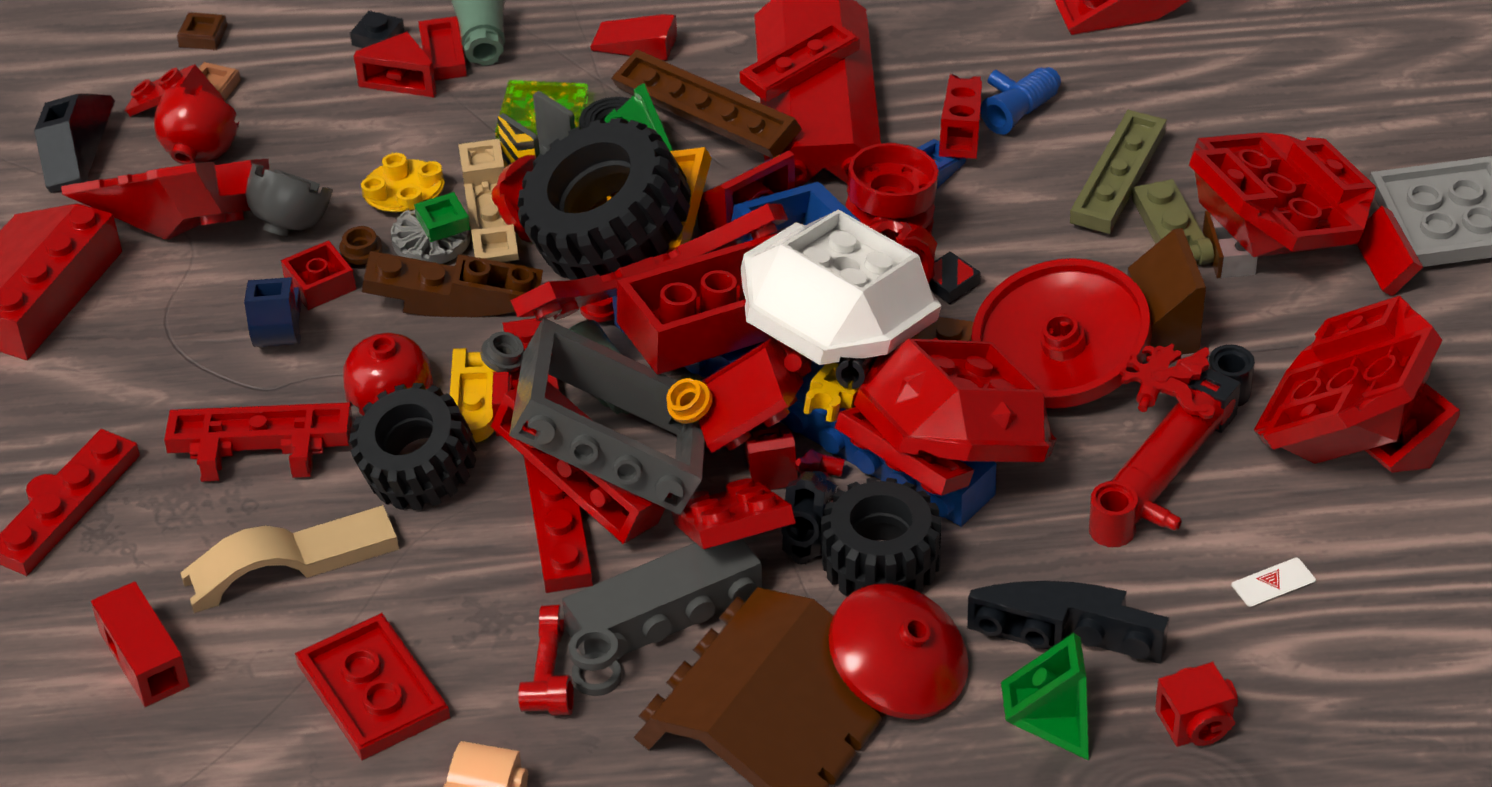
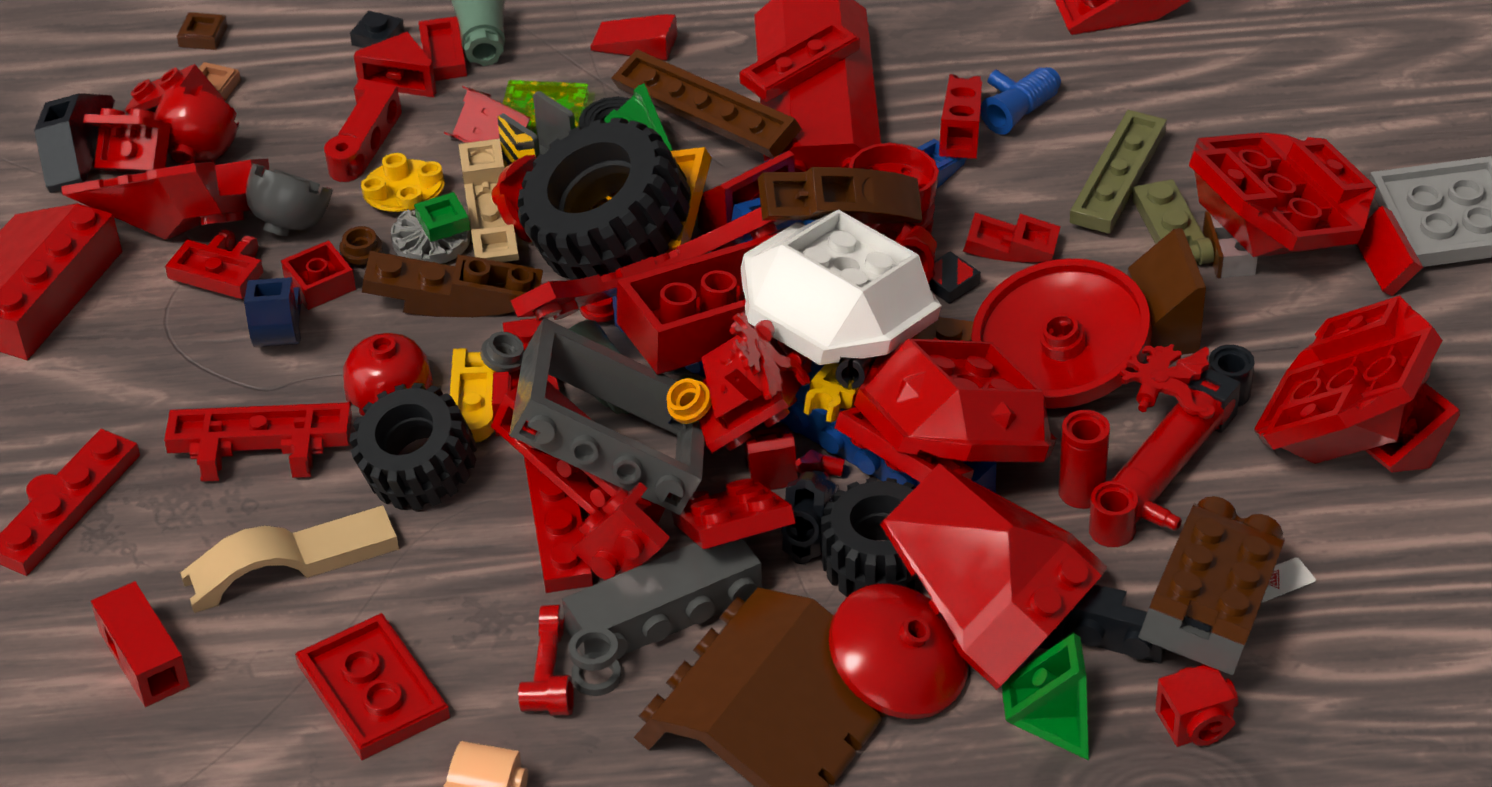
(129, 141): none -> red bracket
(217, 265): none -> red hinge
(364, 130): none -> red leg
(479, 117): none -> piece
(620, 536): none -> red bracket
(728, 380): none -> red piece
(761, 357): none -> red piece
(860, 193): none -> reddish brown slope
(989, 568): none -> red wedge
(1025, 242): none -> red slope
(1083, 456): none -> red pin
(1213, 584): none -> reddish brown piece

